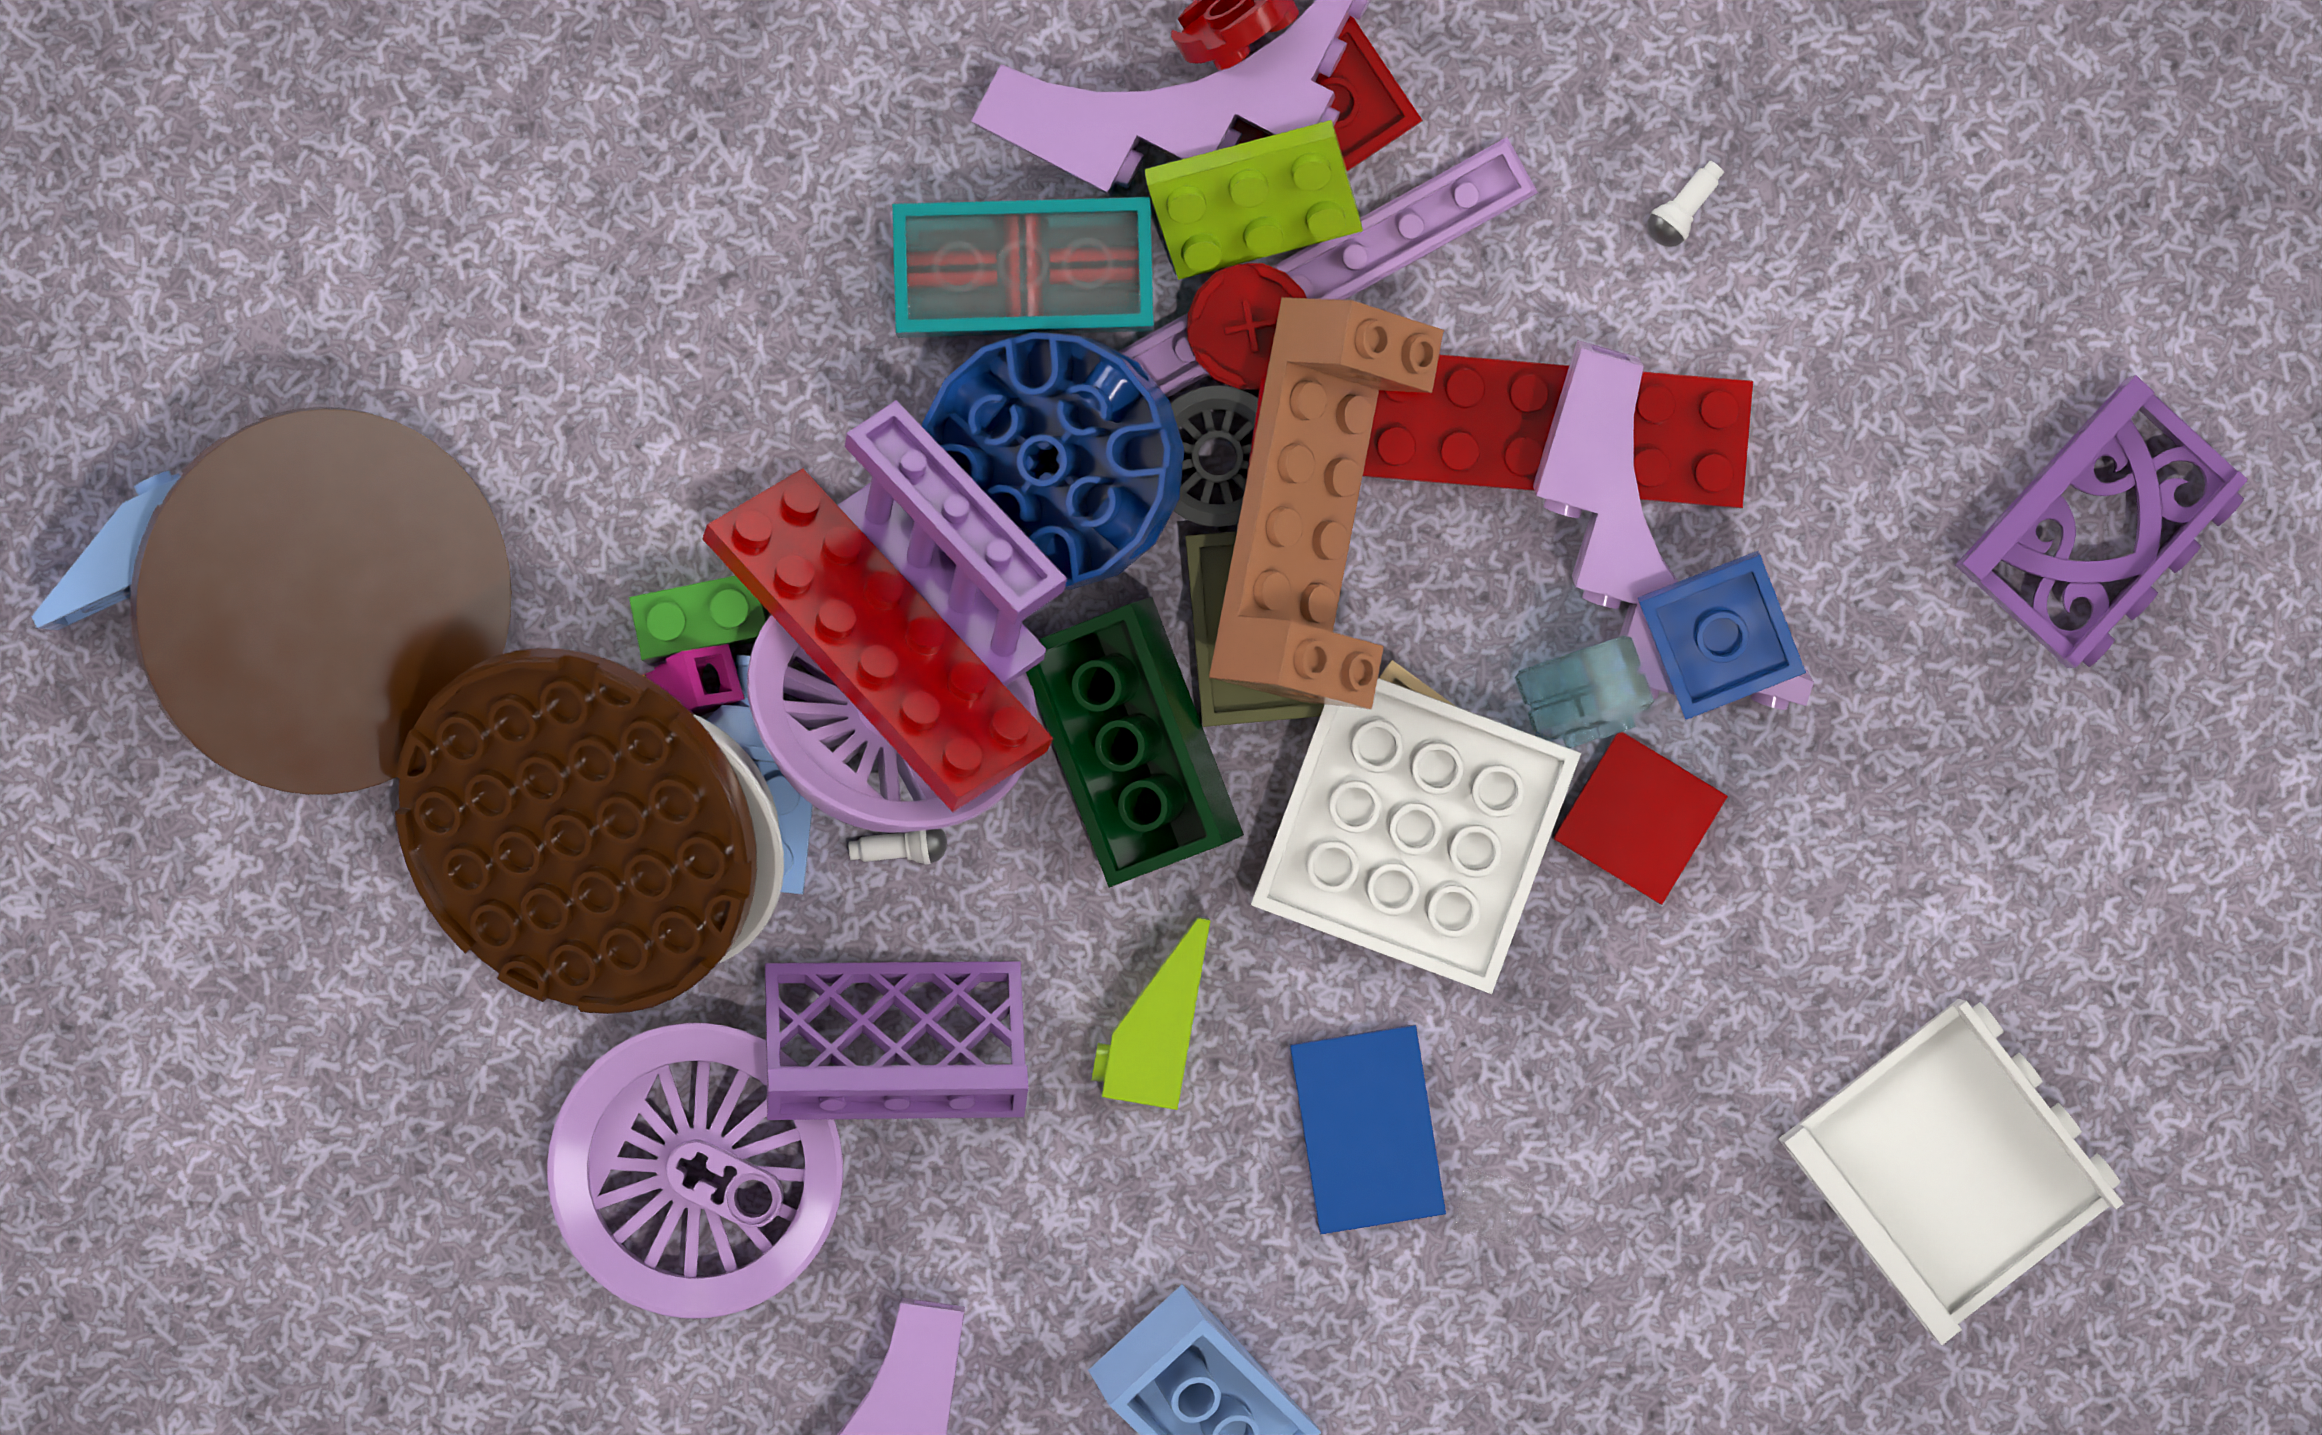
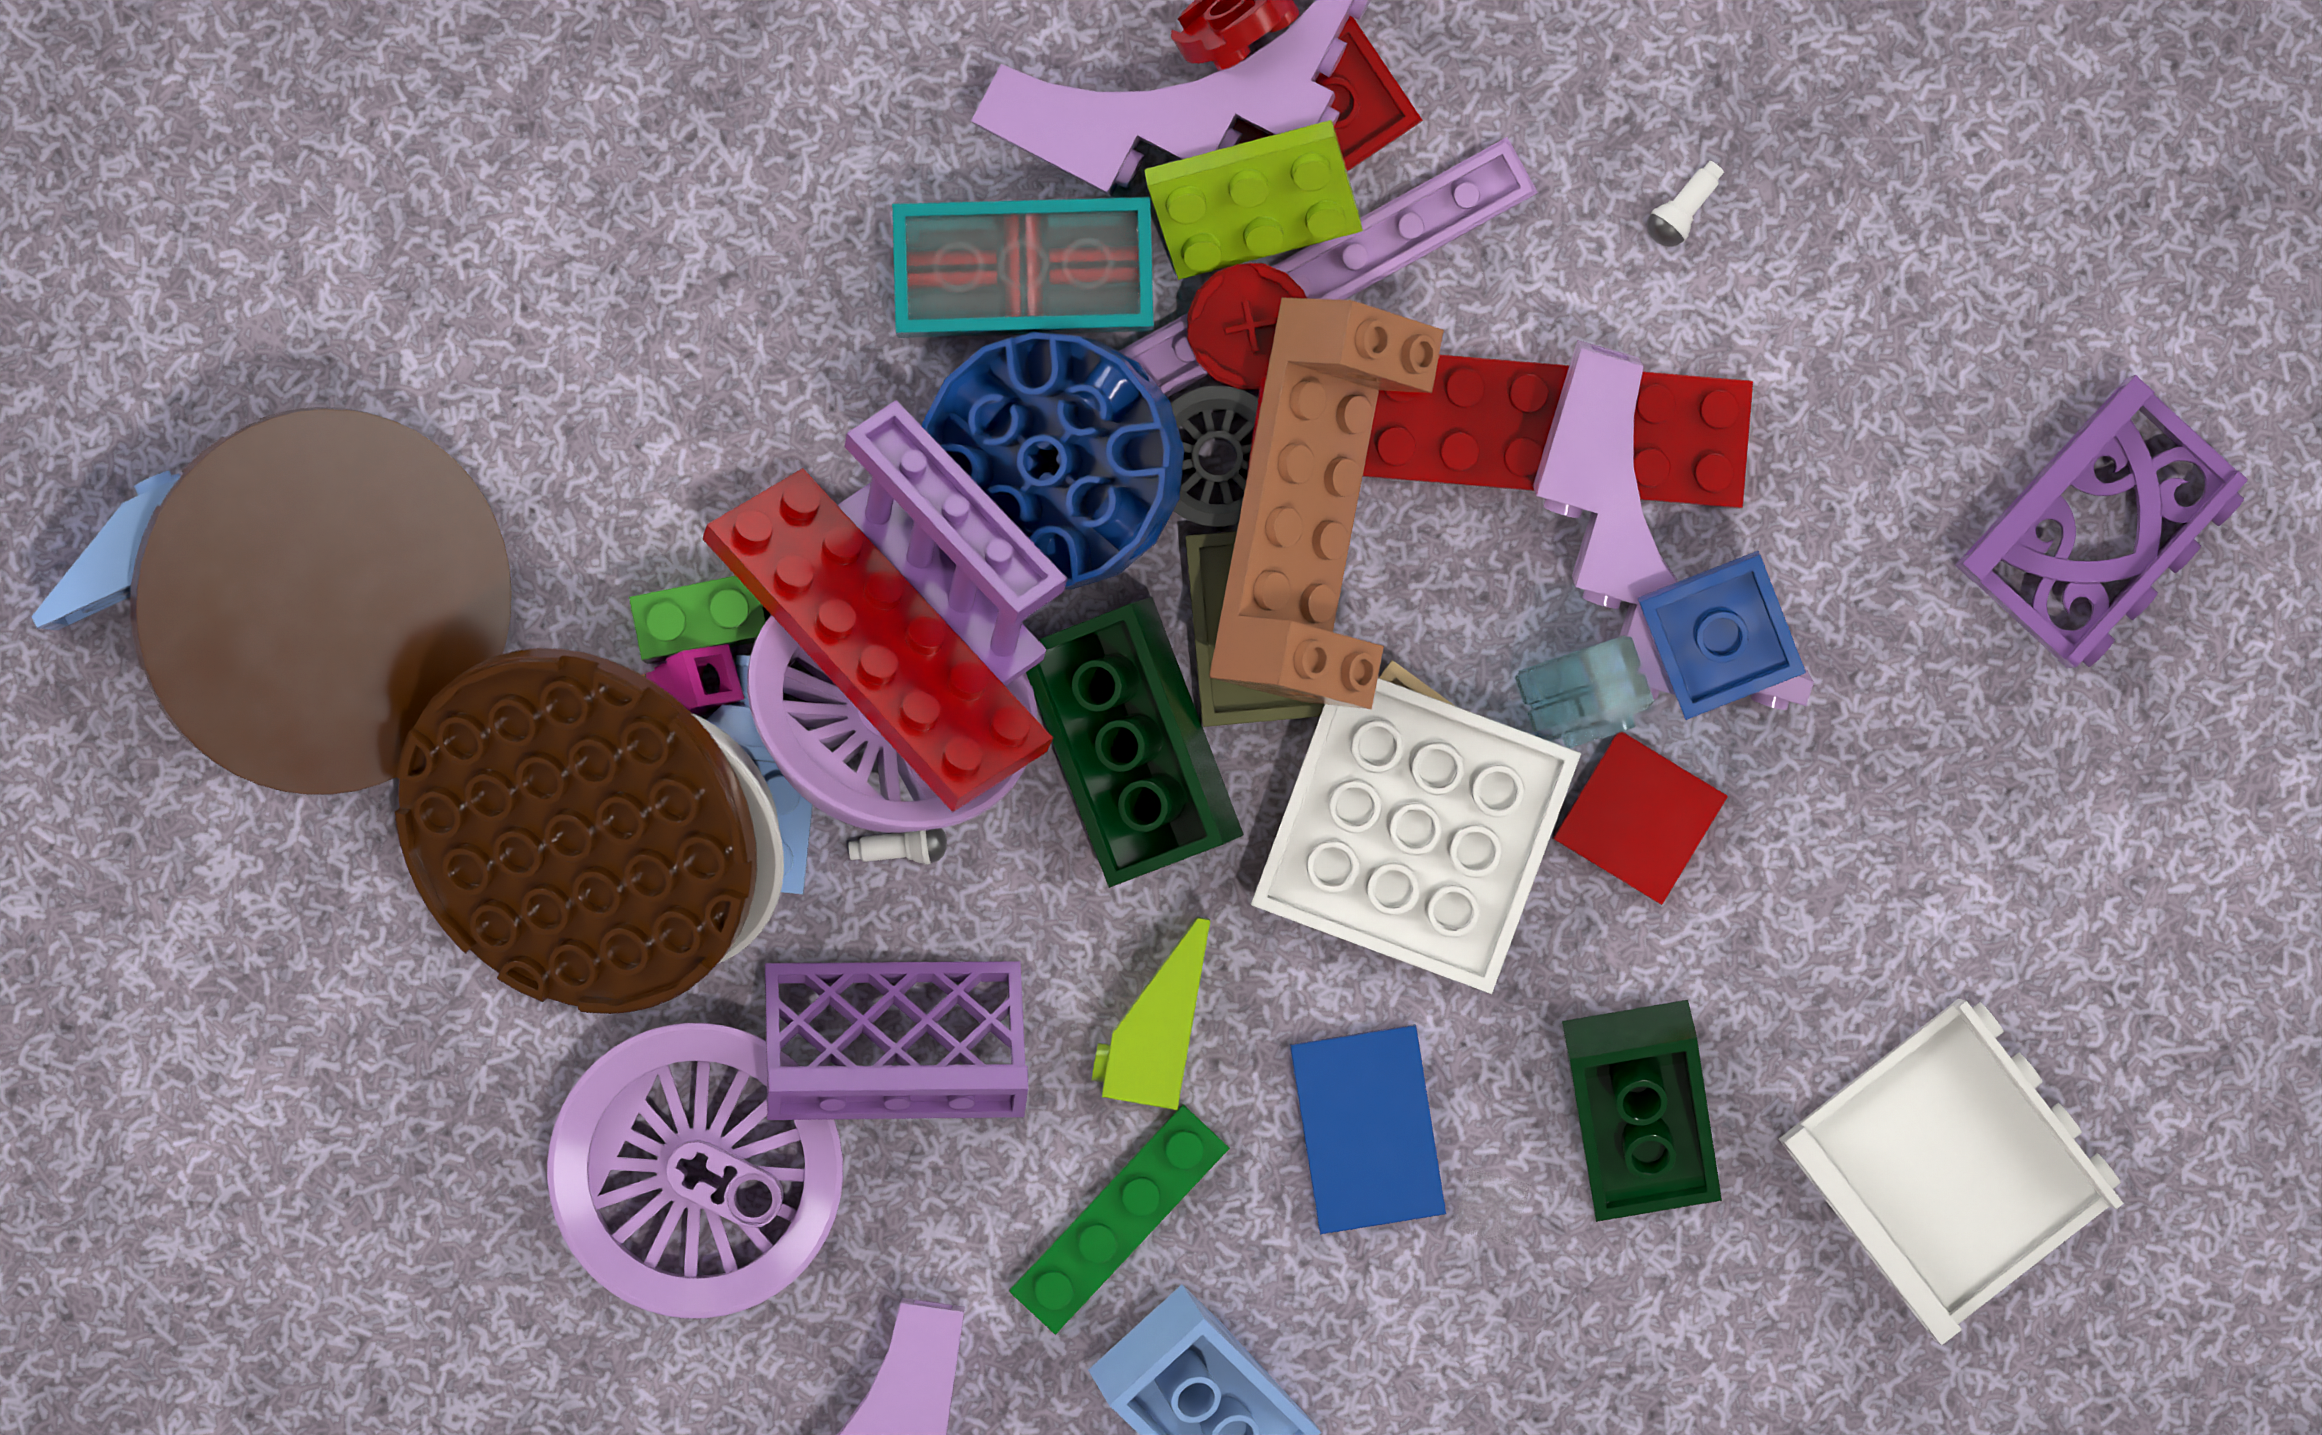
(1119, 1219): none -> green plate
(1642, 1110): none -> dark green slope

